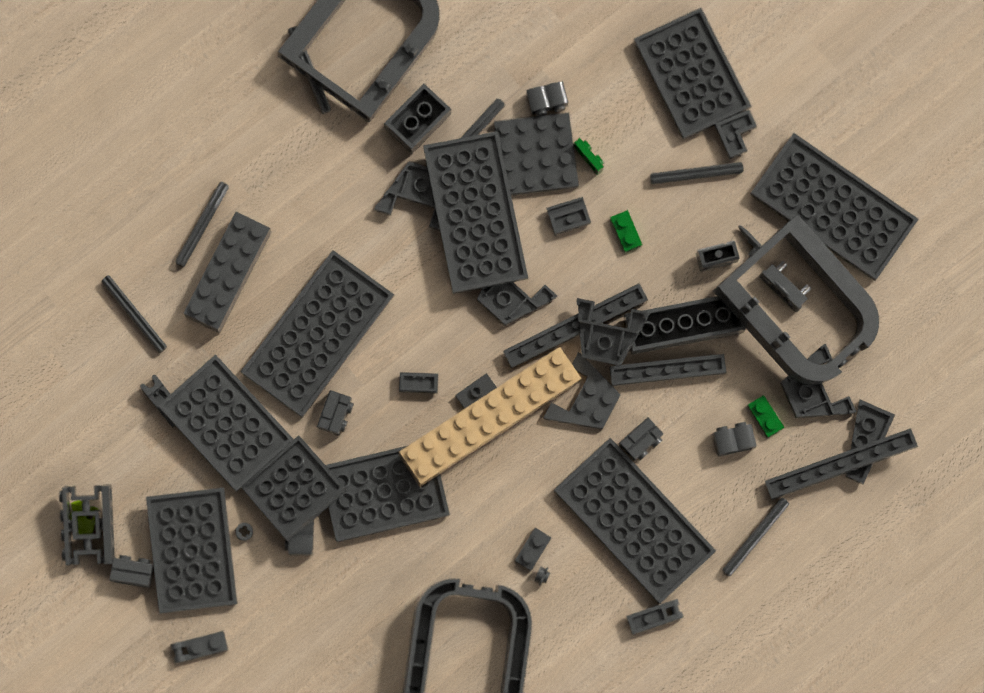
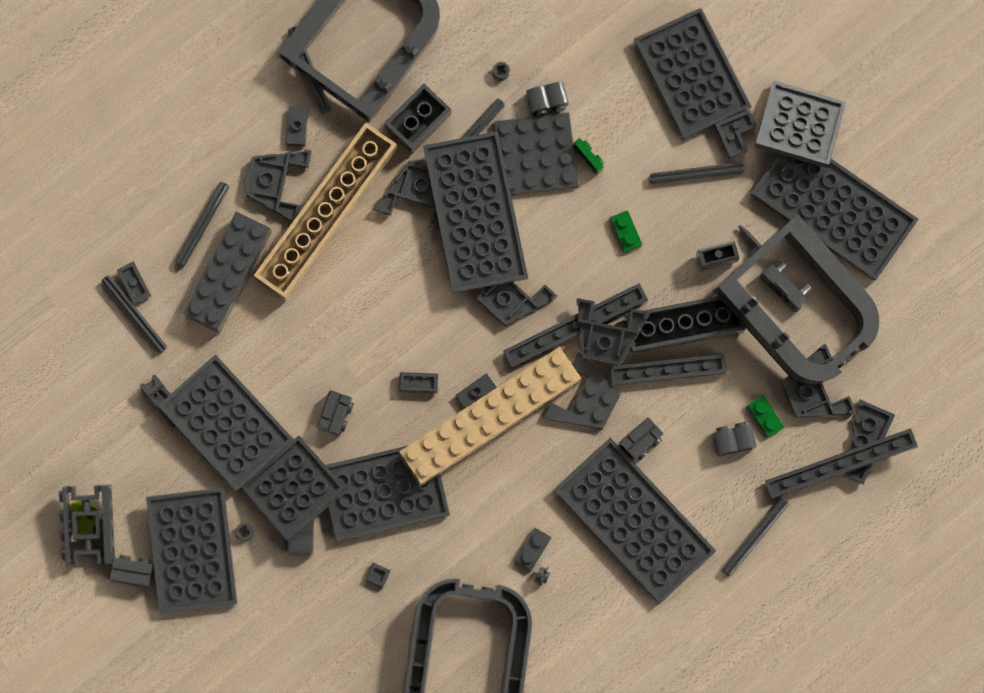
(134, 282): none -> dark grey plate
(200, 646): dark grey plate -> none
(268, 177): none -> dark grey wing
(297, 126): none -> dark grey plate
(317, 333): dark grey plate -> none
(325, 212): none -> tan brick
(377, 575): none -> dark grey tile
(499, 65): none -> dark grey bush
(568, 215): dark grey plate -> none
(654, 616): dark grey plate -> none
(800, 124): none -> plate

